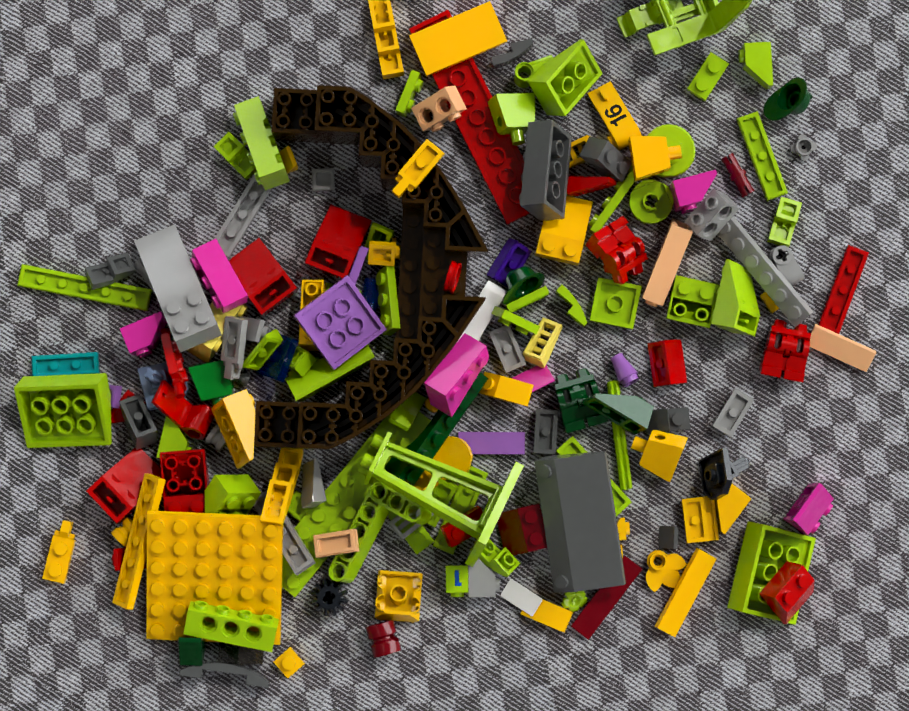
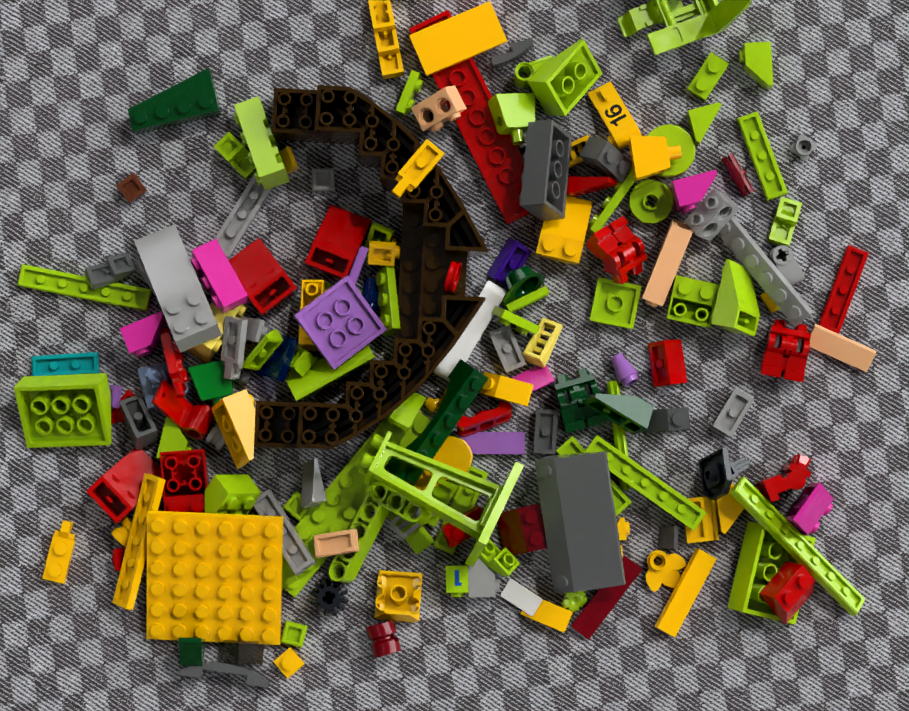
(131, 188): none -> copper plate
(177, 105): none -> dark green wedge
(221, 632): lime brick -> none
(282, 486): yellow slope -> none
(294, 633): none -> lime tile
(456, 374): dark pink wedge -> none
(484, 420): none -> red plate
(575, 311): lime slope -> none
(648, 484): none -> lime plate
(660, 452): yellow torso -> none
(700, 120): none -> lime slope
(789, 99): dark green piece -> none
(792, 479): none -> red hips
(797, 546): none -> lime tile

